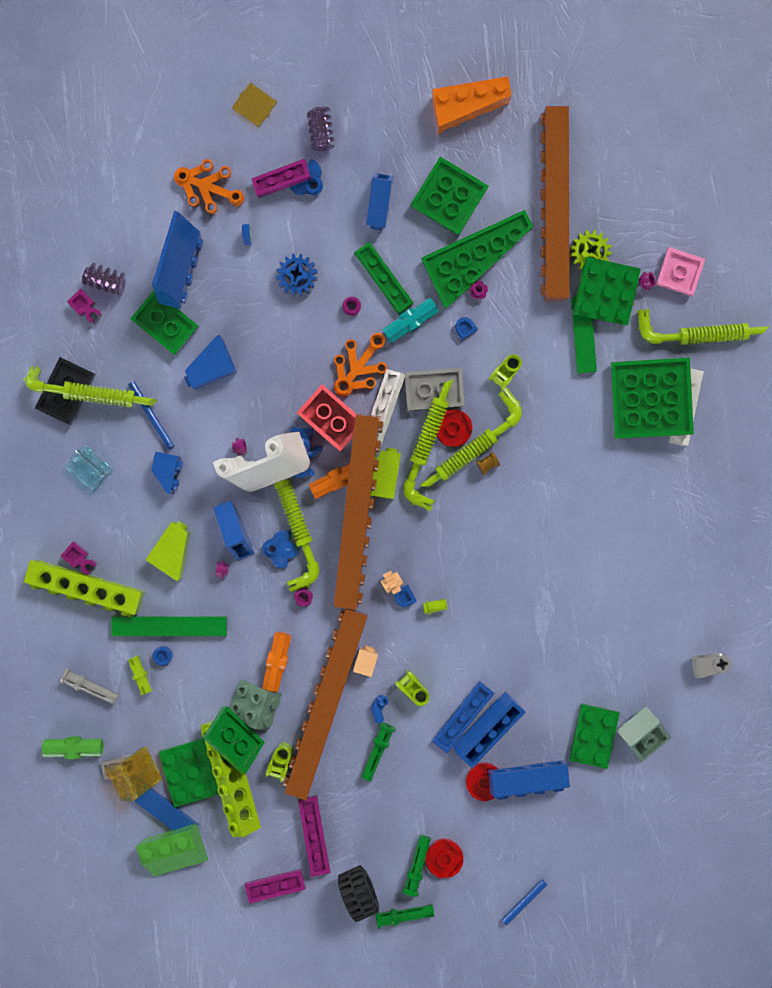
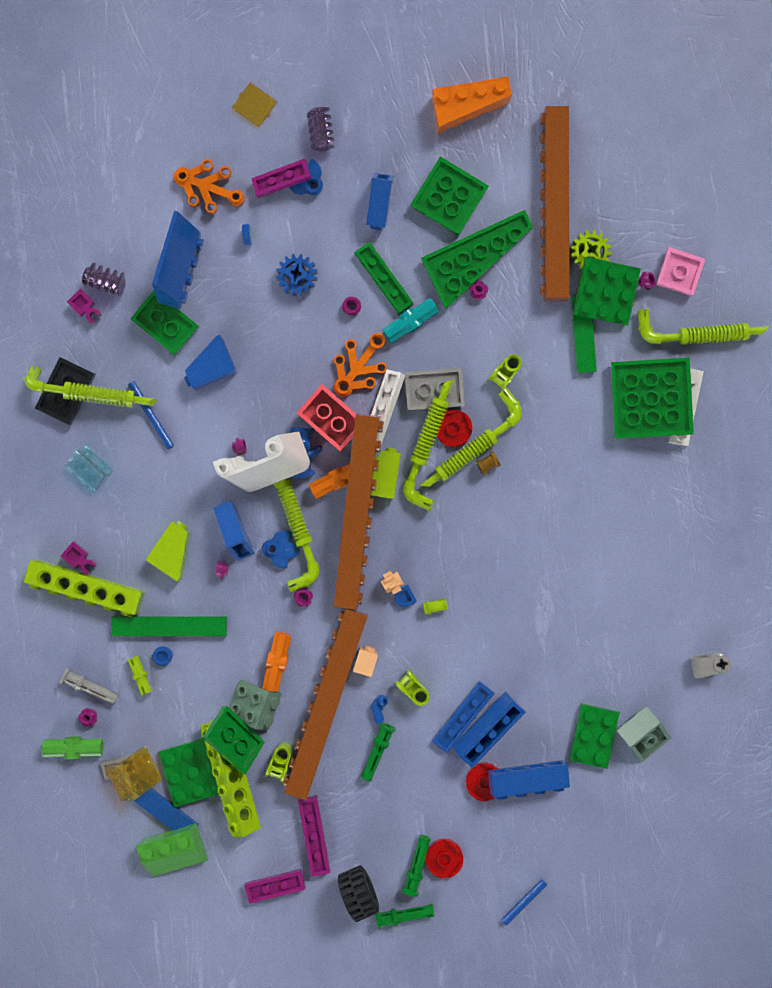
(92, 717): none -> magenta plate
(166, 470): blue slope -> none
(465, 327): blue tile -> none

